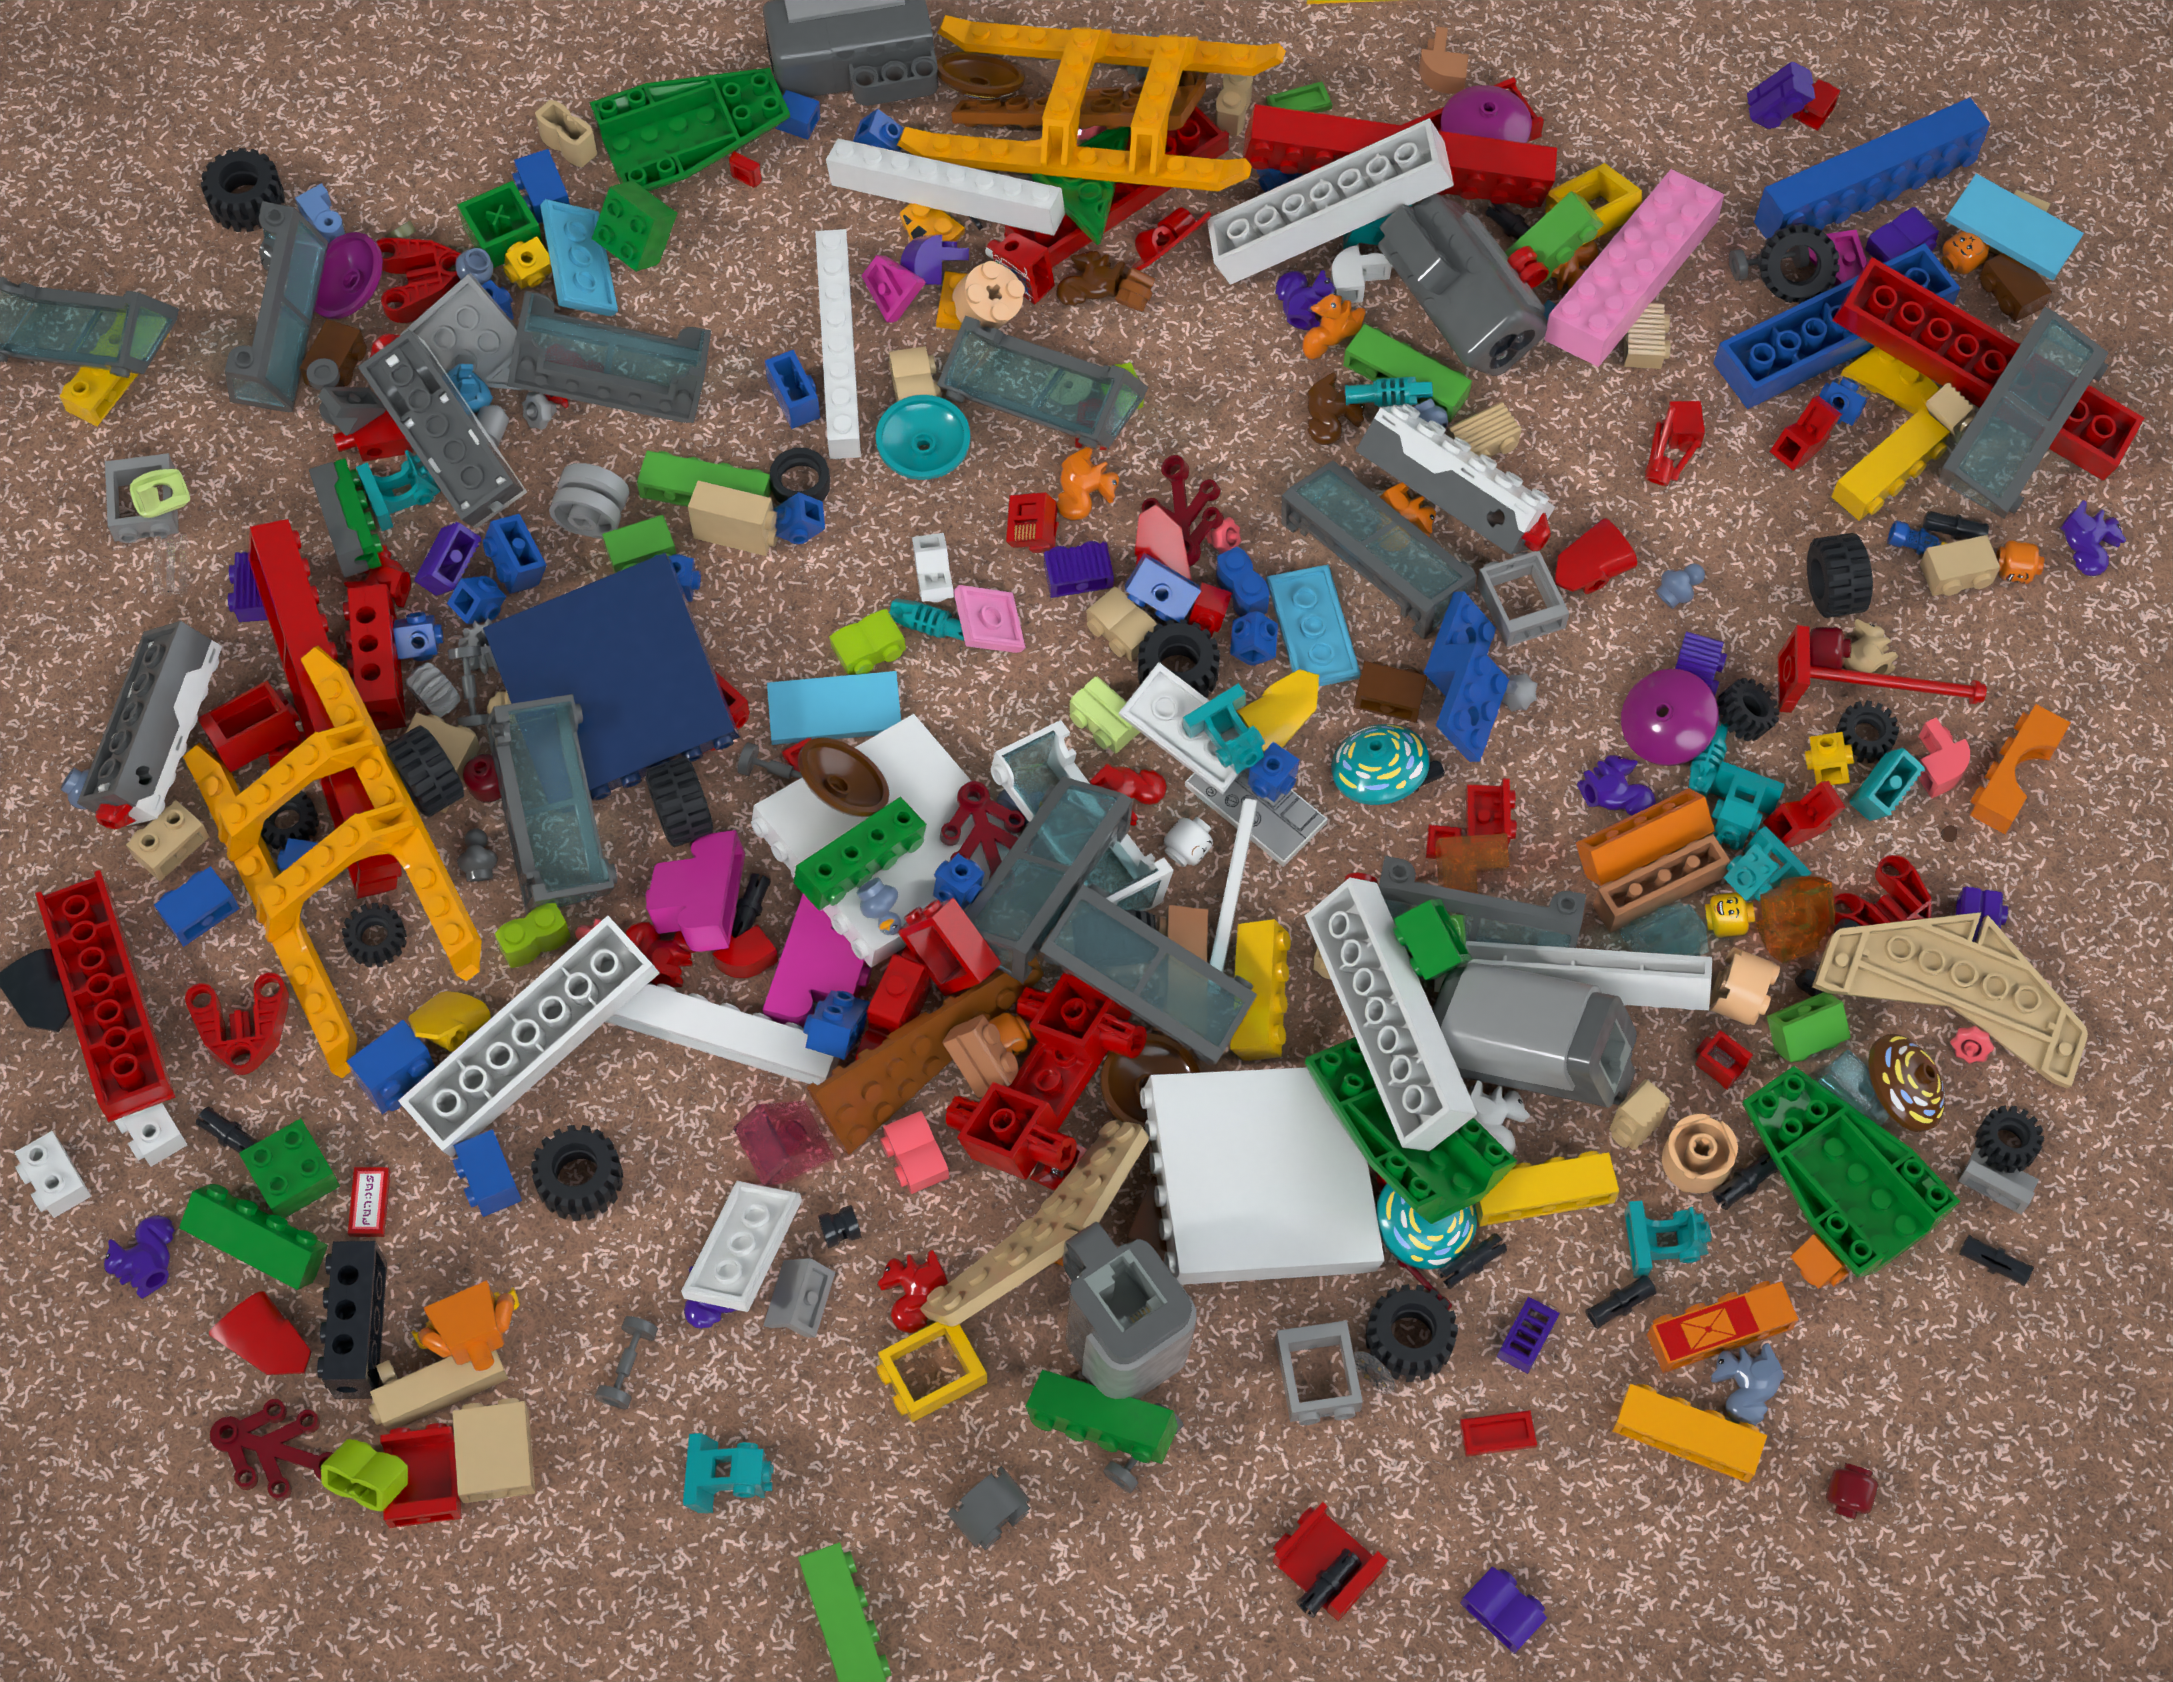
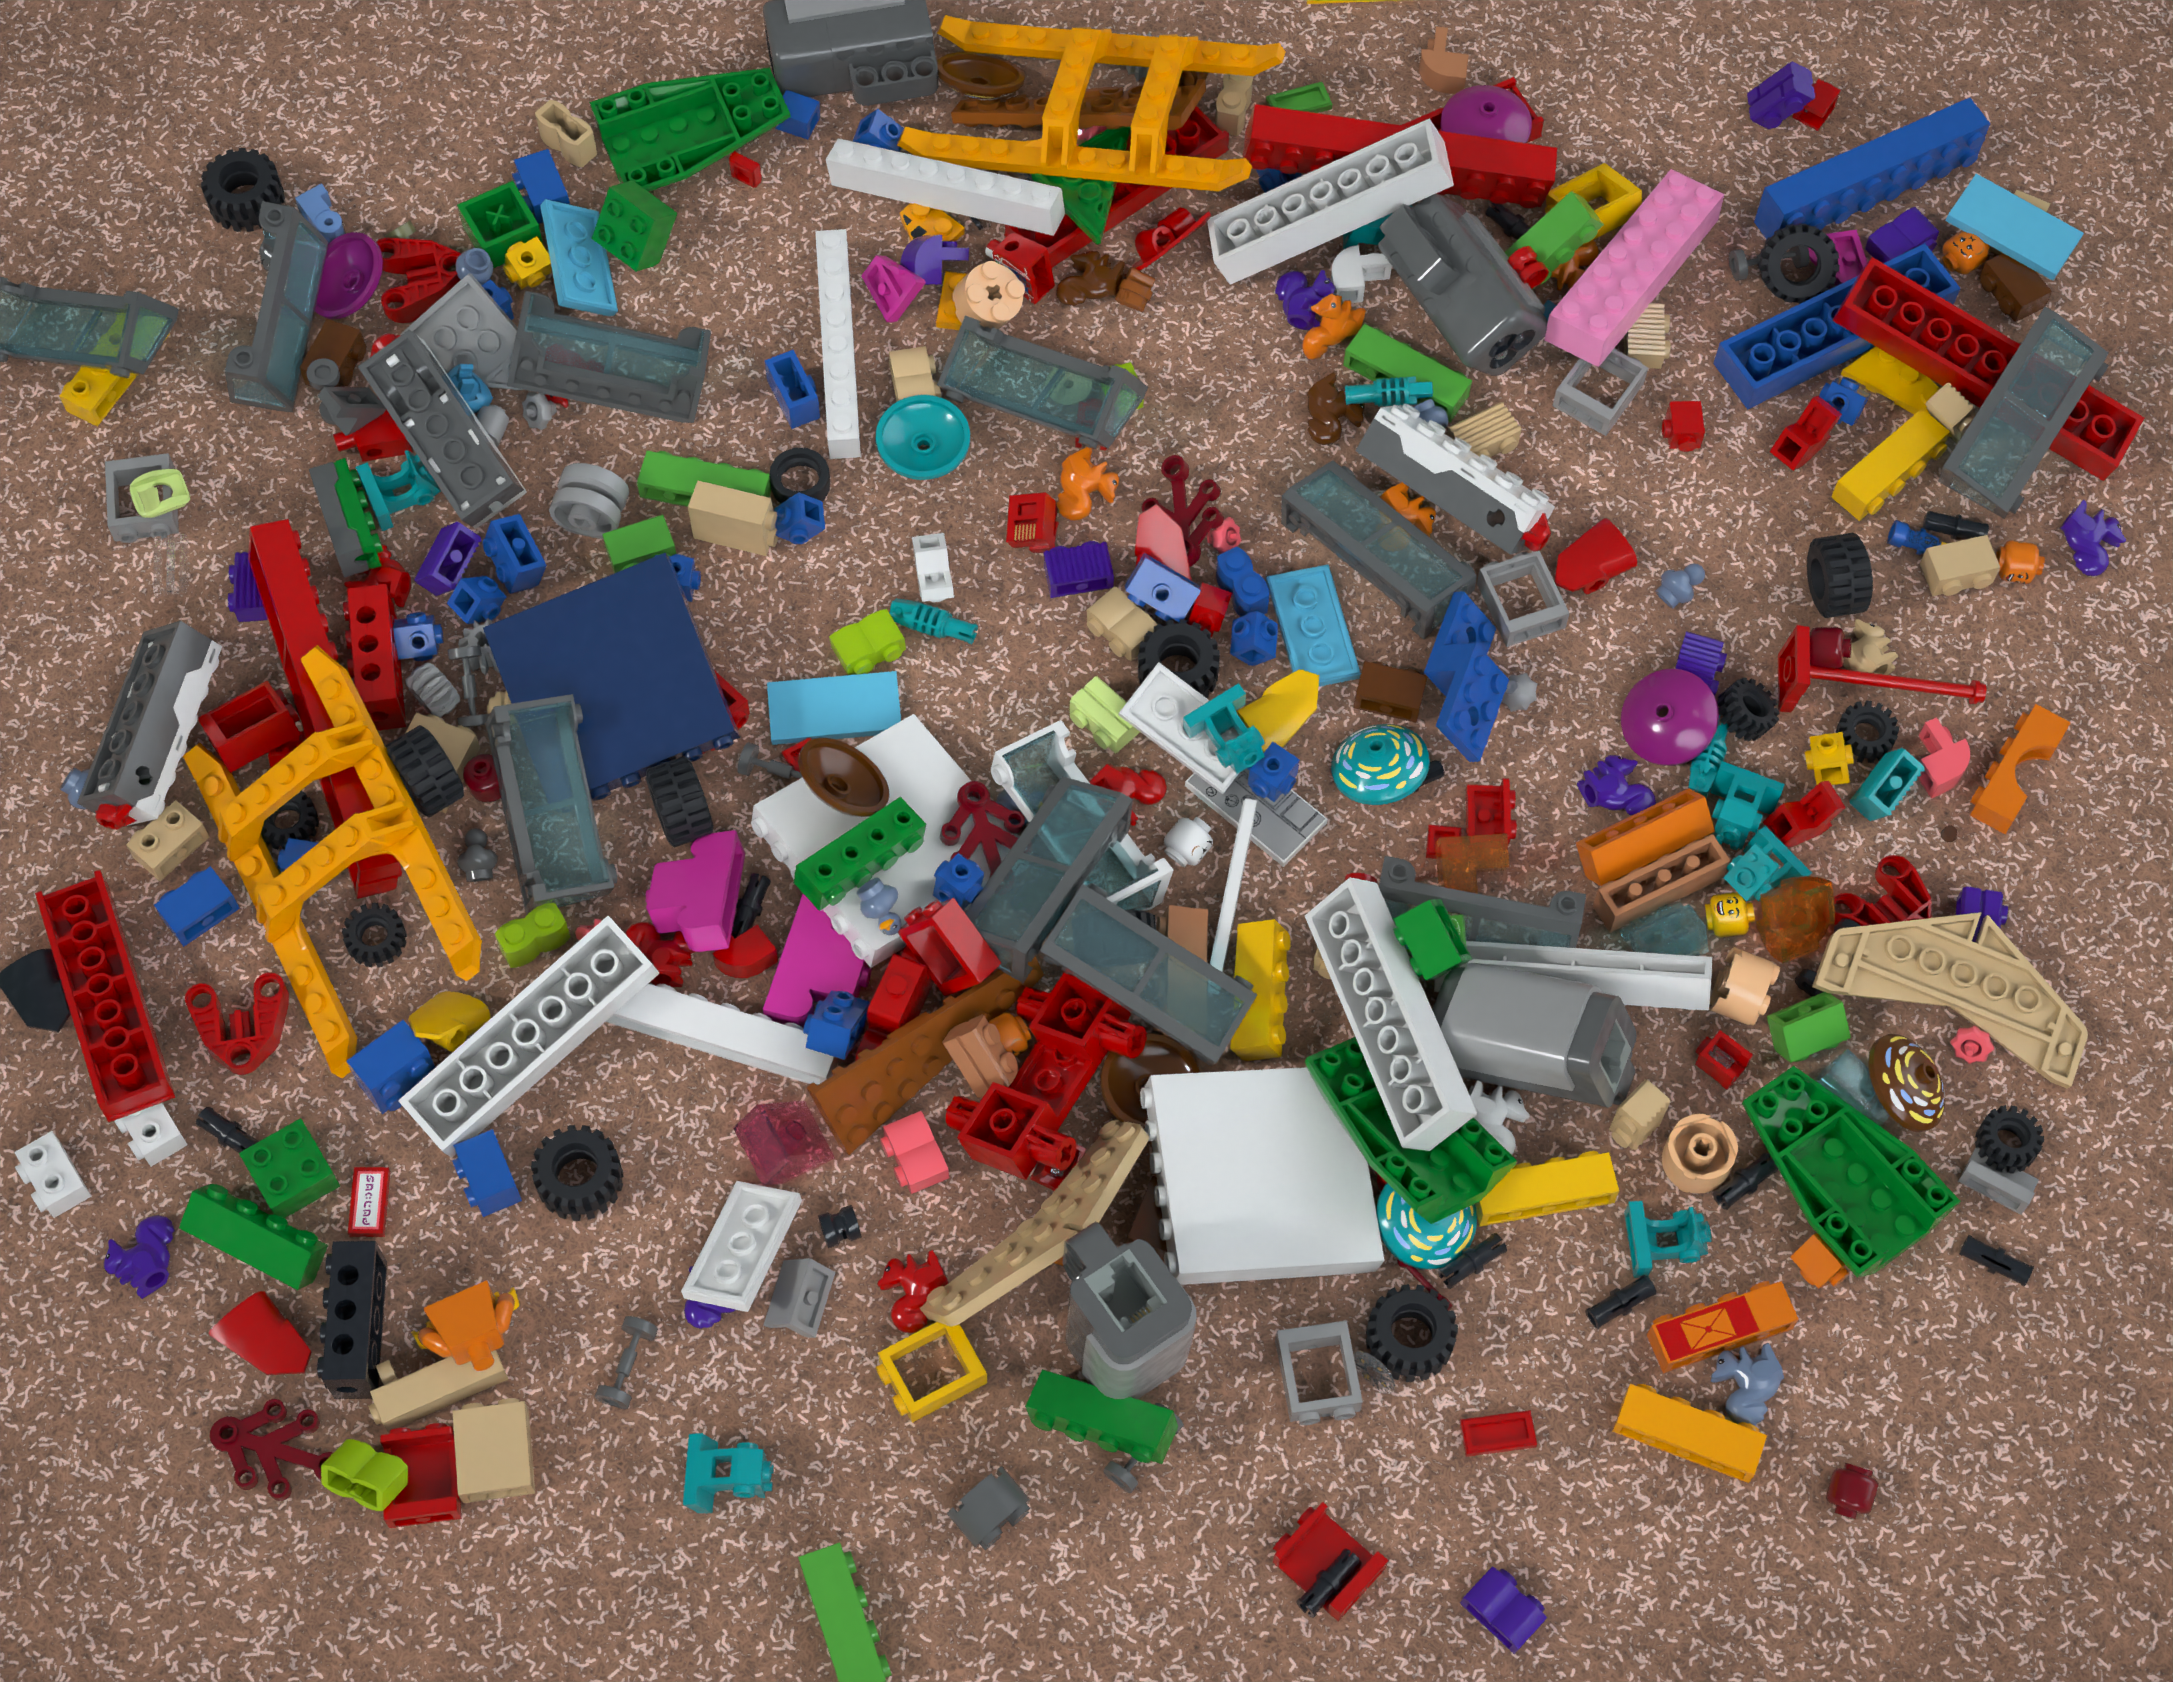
(989, 619): bright pink tile -> none
(1517, 1358): dark purple slope -> none
(1591, 411): none -> light grey window
(1660, 467): red plant -> none

